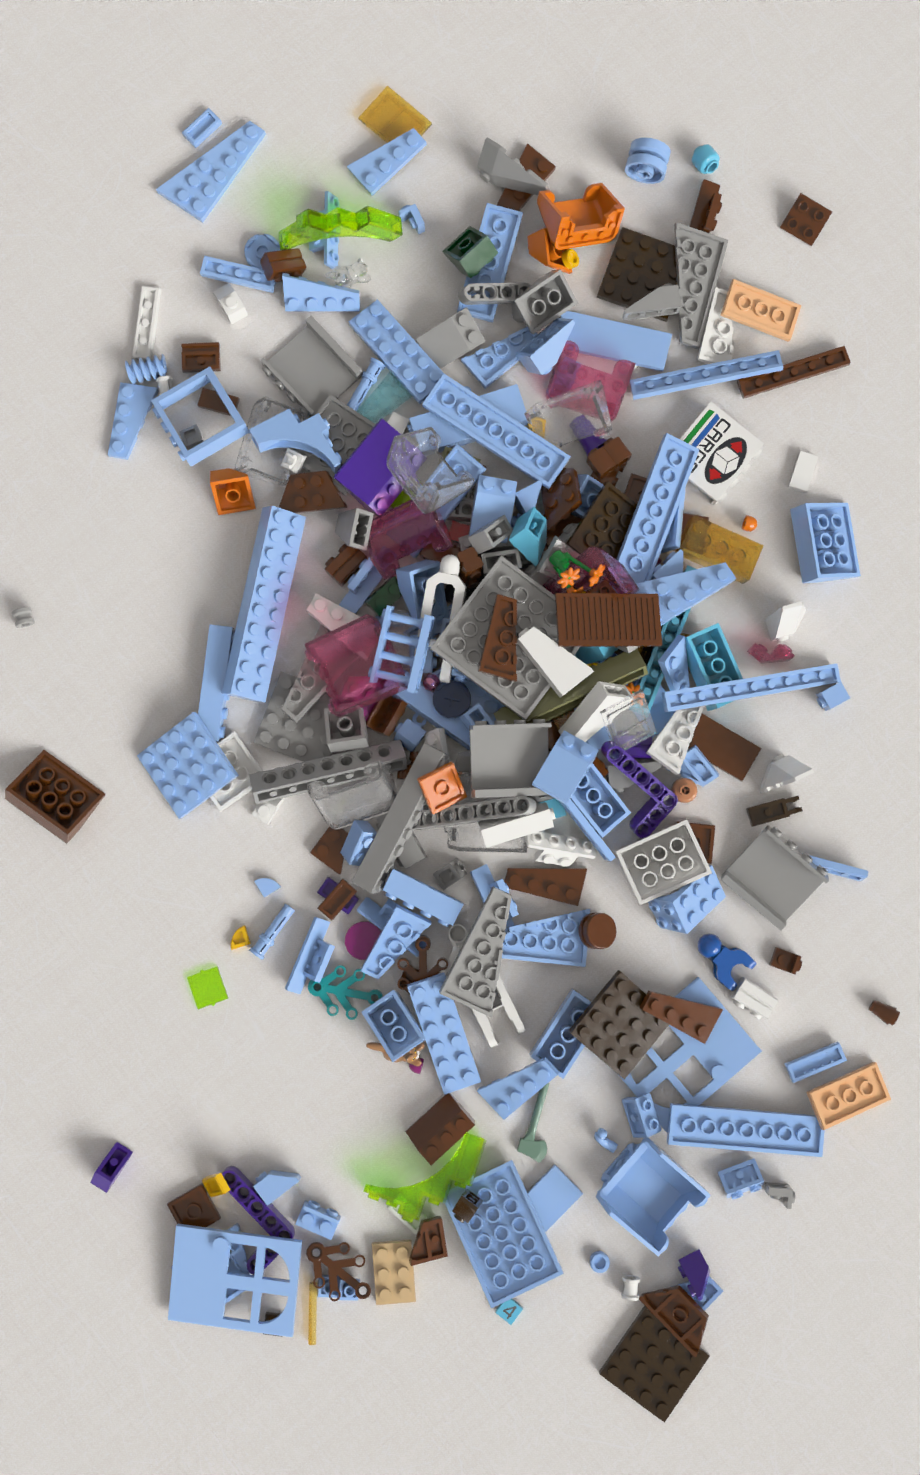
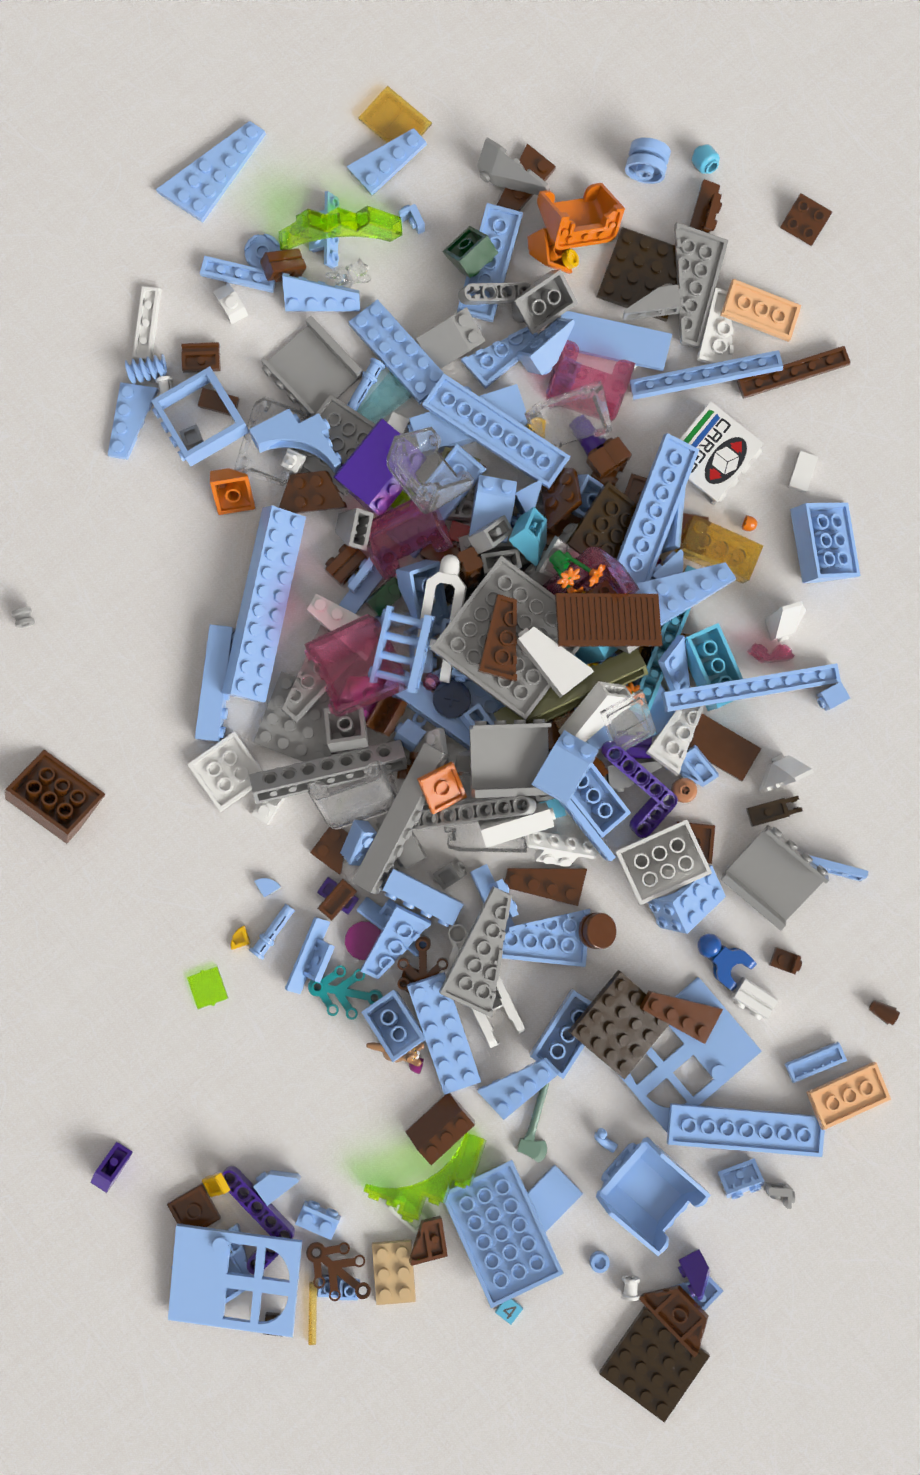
(187, 765): light blue plate -> none
(202, 128): light blue tile -> none
(466, 1206): dark brown slope -> none
(641, 1116): light blue bracket -> none

